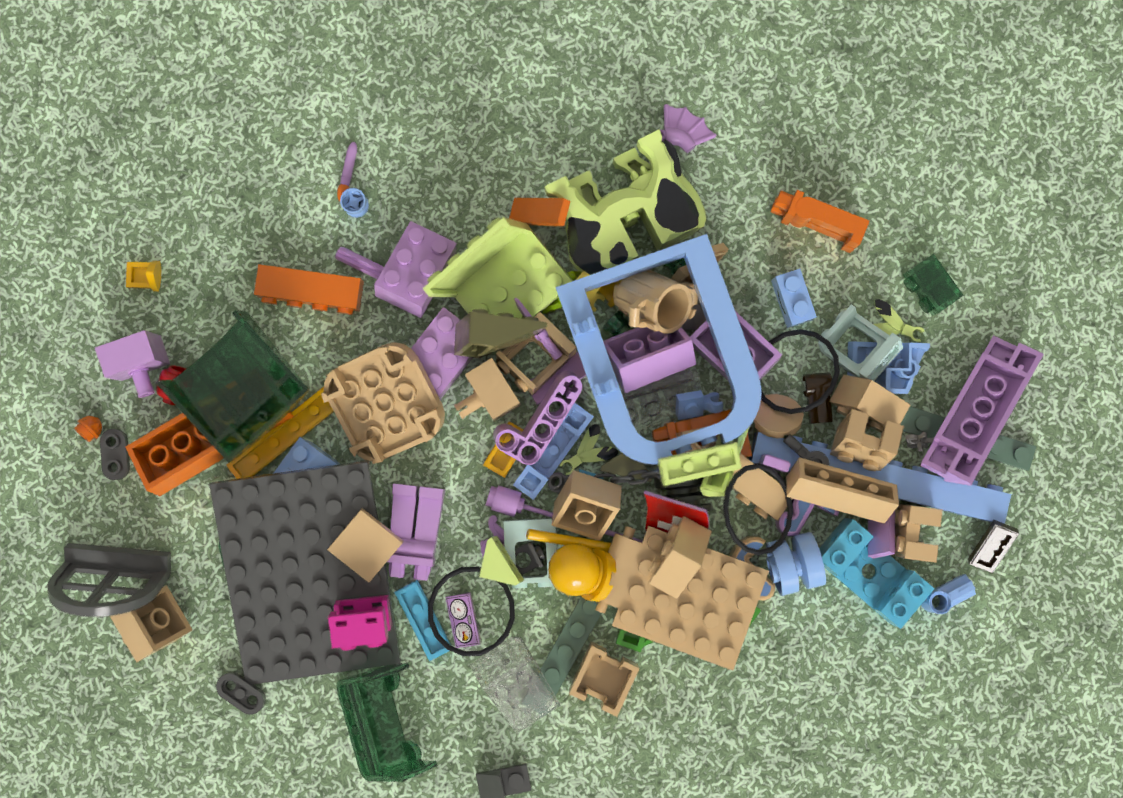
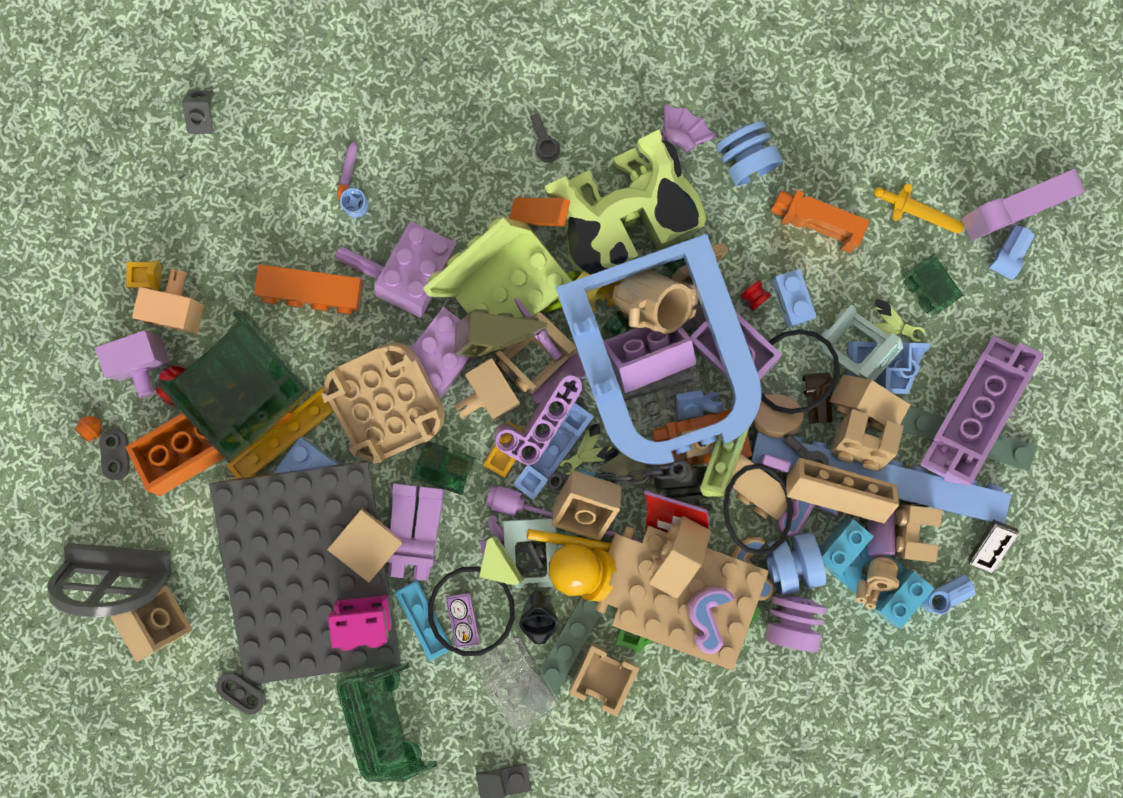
(169, 307): none -> light nougat brick
(197, 112): none -> dark grey bracket
(444, 468): none -> clear green piece
(538, 618): none -> black hat
(547, 148): none -> dark grey plate
(699, 463): yellowish green tile -> none
(700, 615): none -> lavender animal
(747, 149): none -> light blue wheel
(755, 295): none -> red wheel
(795, 623): none -> lavender wheel
(880, 577): none -> tan piece
(903, 203): none -> yellow sword
(919, 441): light grey plant -> none
(1010, 256): none -> light blue piece
(1023, 204): none -> lavender beam

